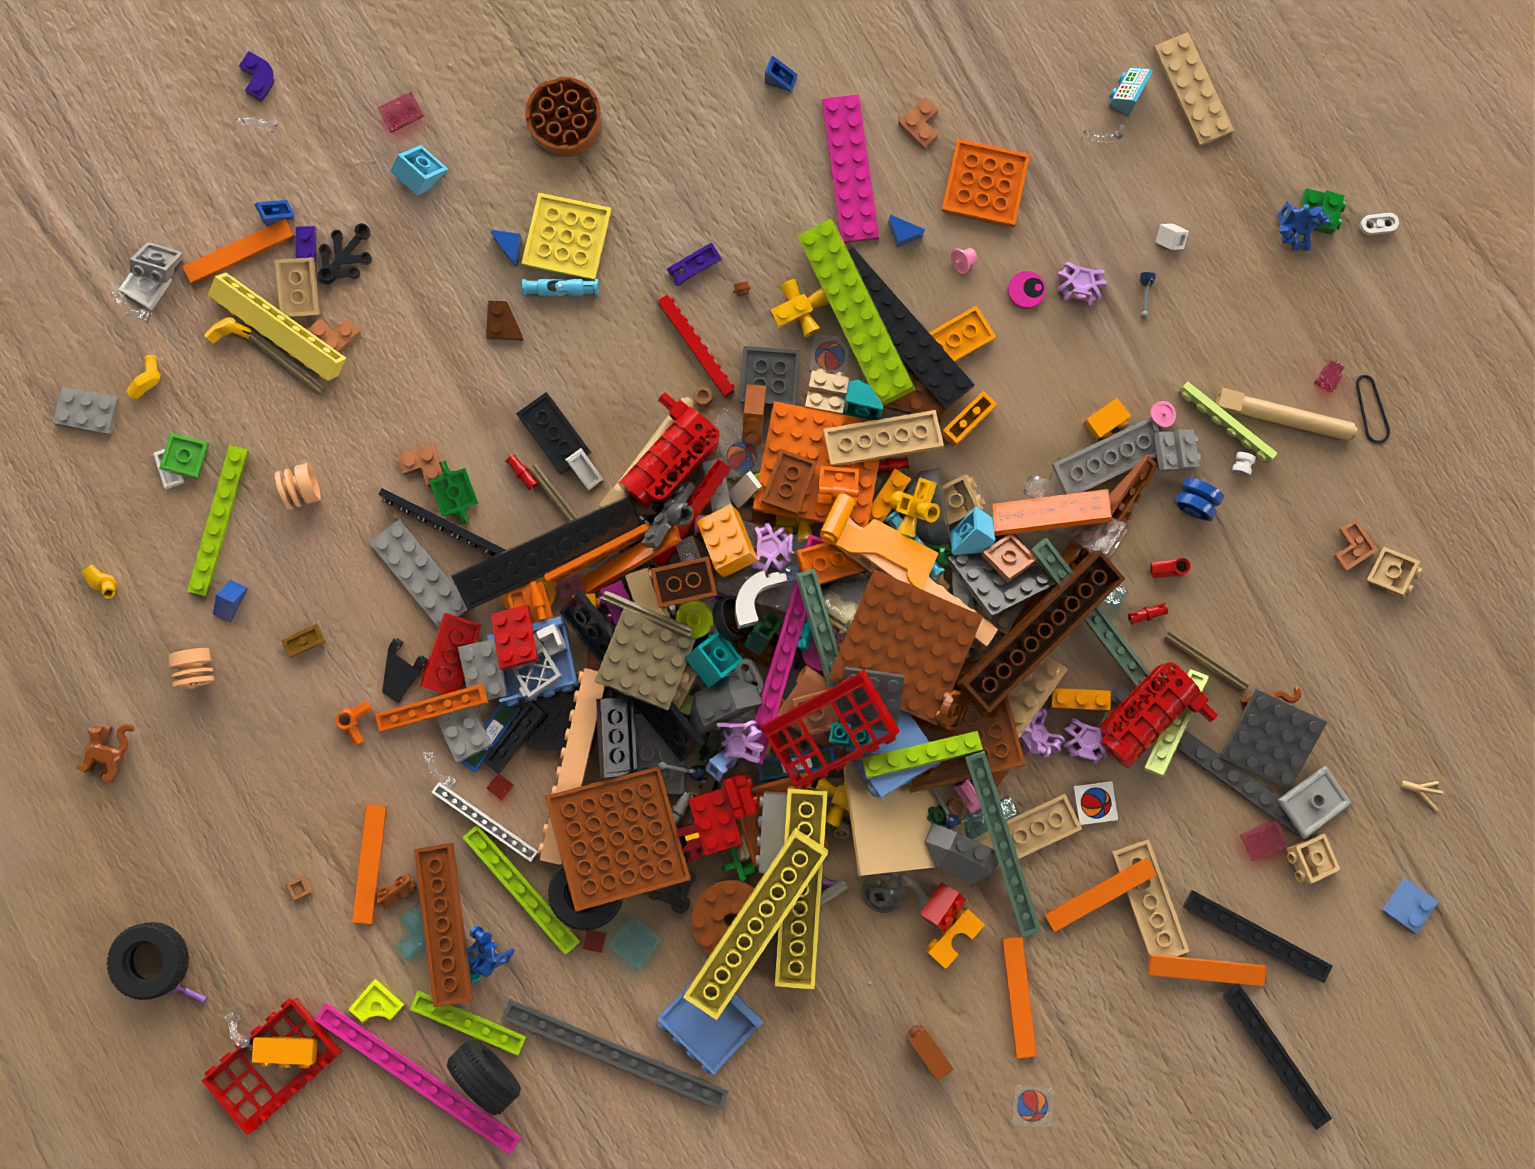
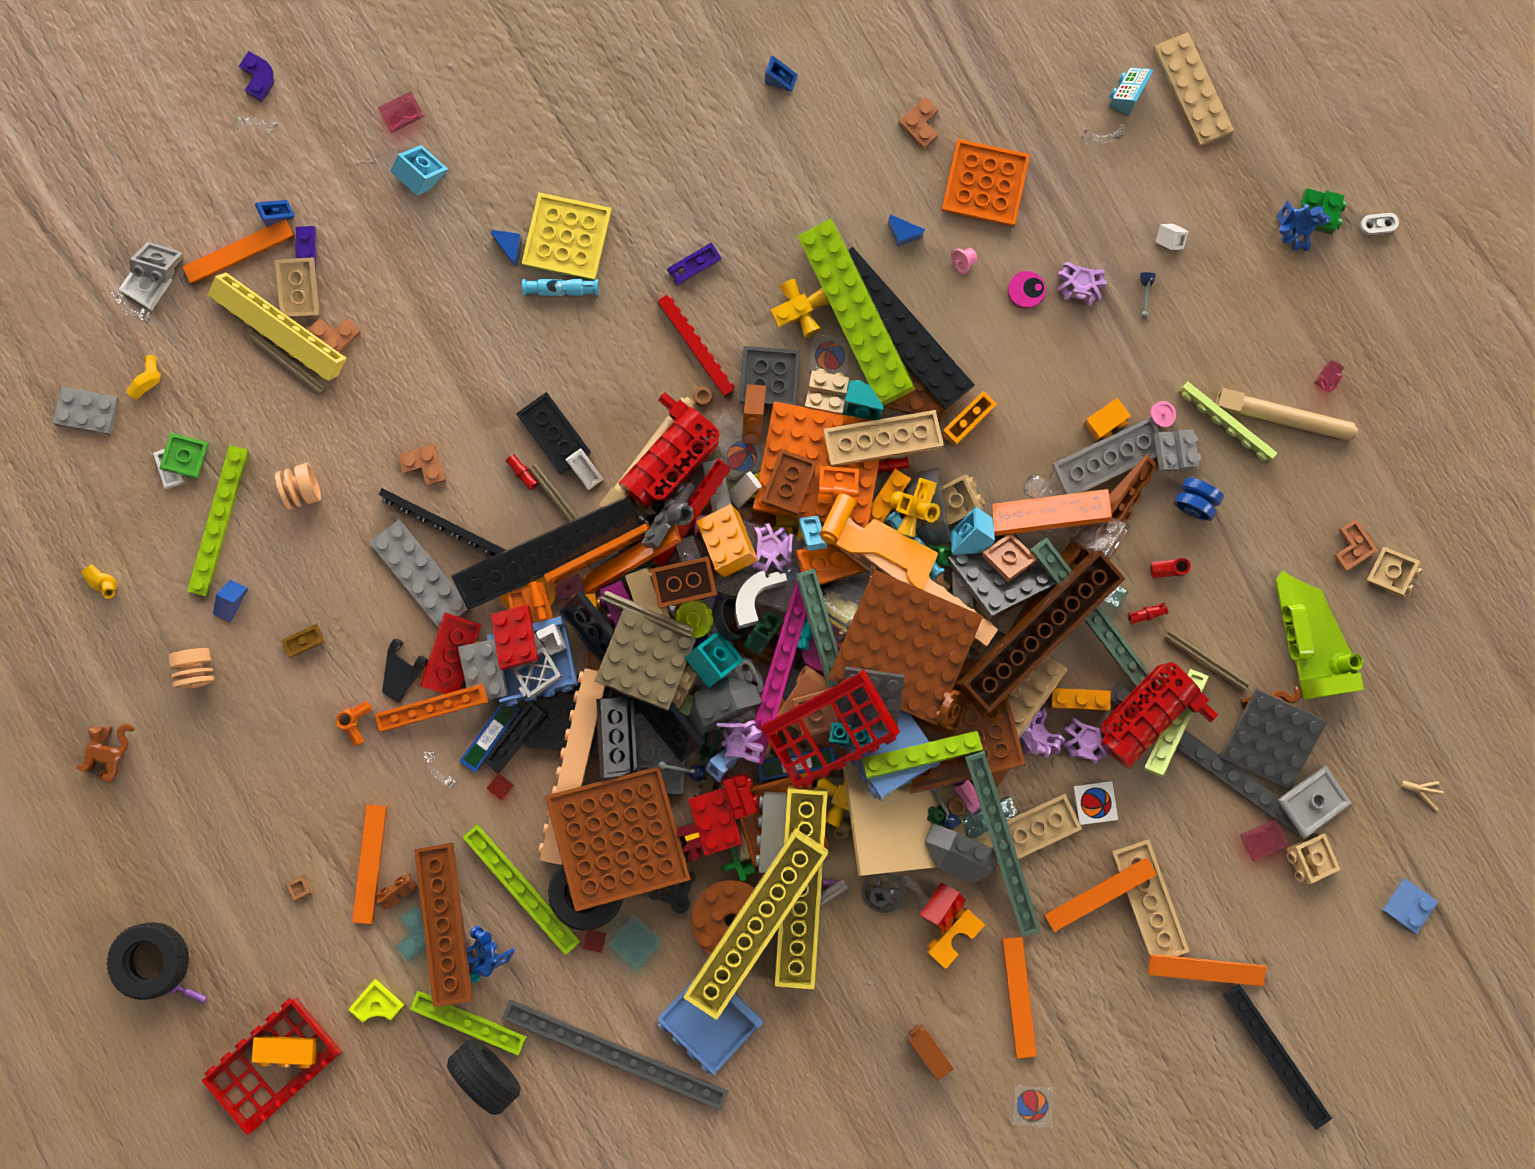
(226, 327): yellow arm -> none
(239, 1039): clear piece -> none
(342, 256): black plant -> none
(418, 1078): dark pink plate -> none
(453, 491): green plate -> none
(464, 733): light grey plate -> none
(485, 821): white piece -> none
(501, 322): reddish brown wing -> none
(569, 134): dark orange brick -> none
(680, 808): light grey pin -> none
(741, 288): dark orange plate -> none
(811, 530): none -> medium azure plate
(850, 168): dark pink plate -> none
(964, 334): light orange plate -> none
(1243, 464): white wheel -> none
(1257, 936): black plate -> none
(1316, 641): none -> lime panel
(1363, 413): black piece -> none

